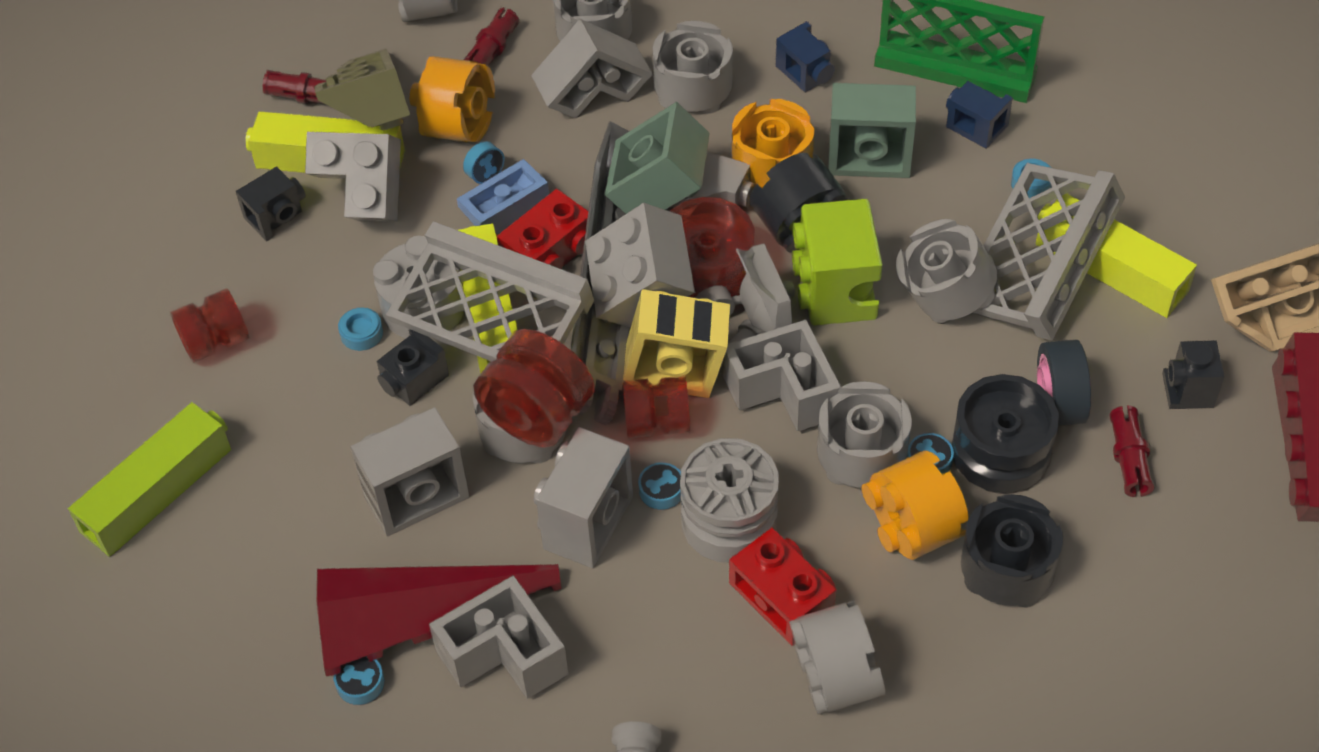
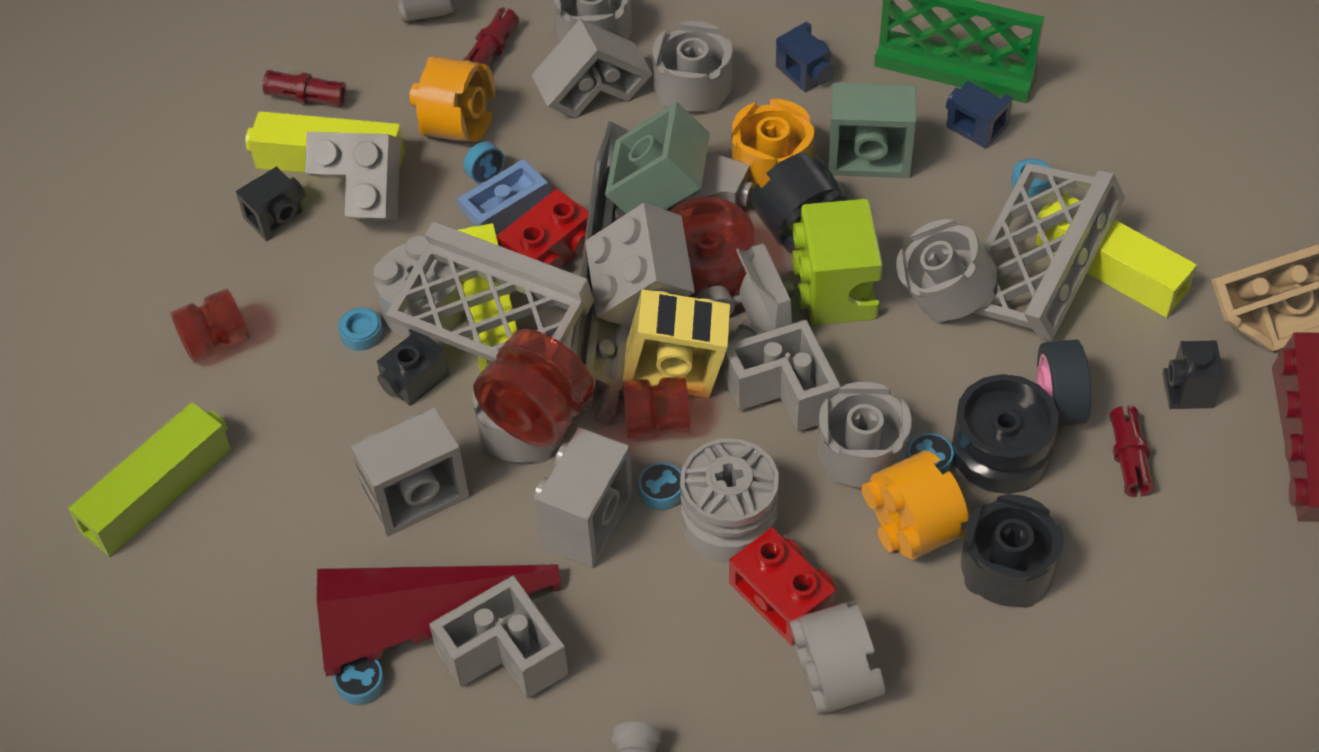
(366, 91): olive wedge -> none

